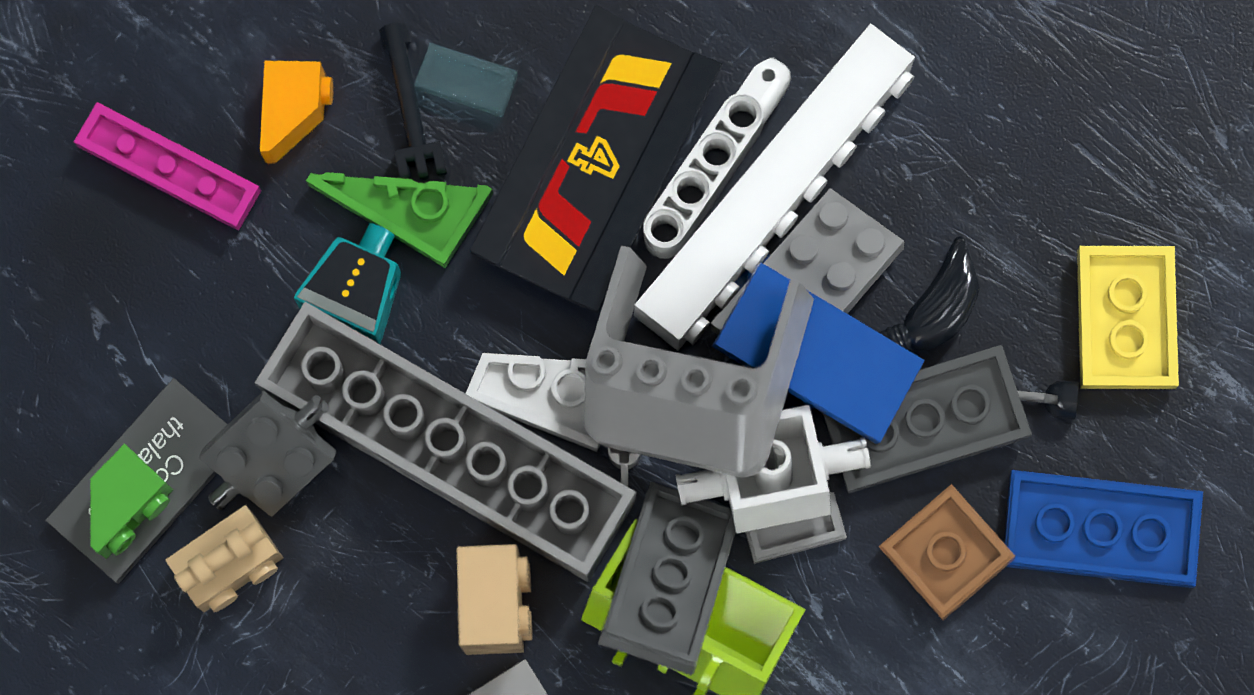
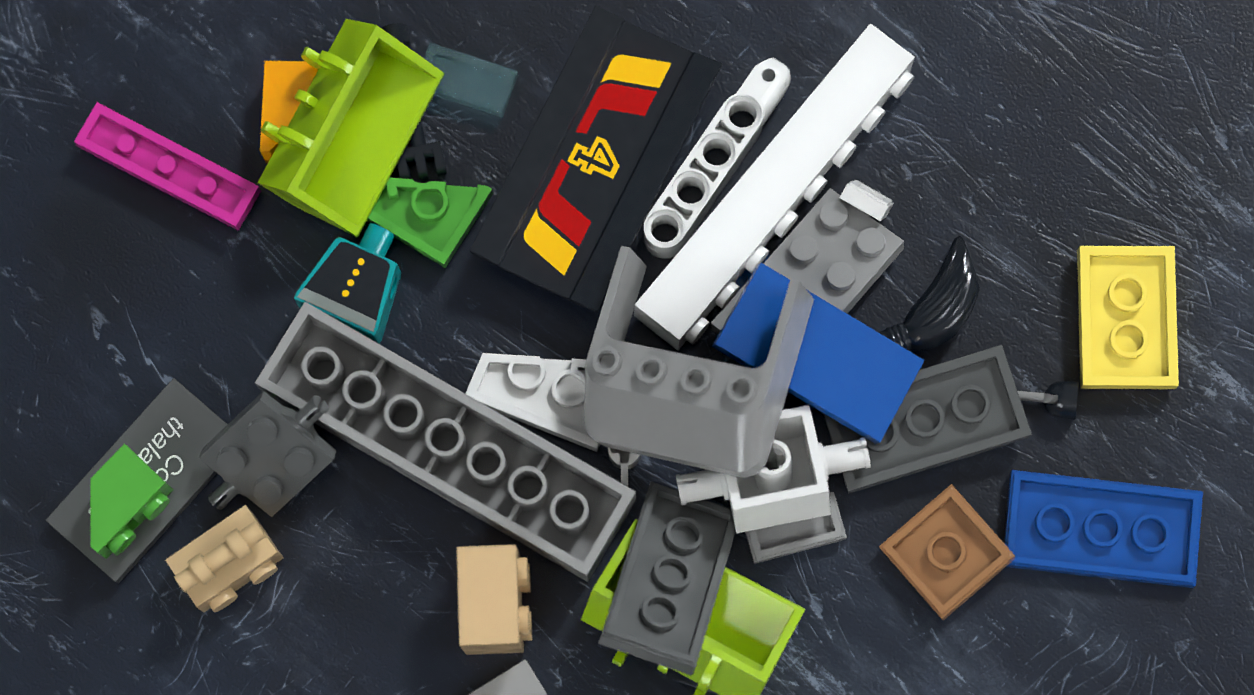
(350, 125): none -> lime piece
(867, 199): none -> white tile

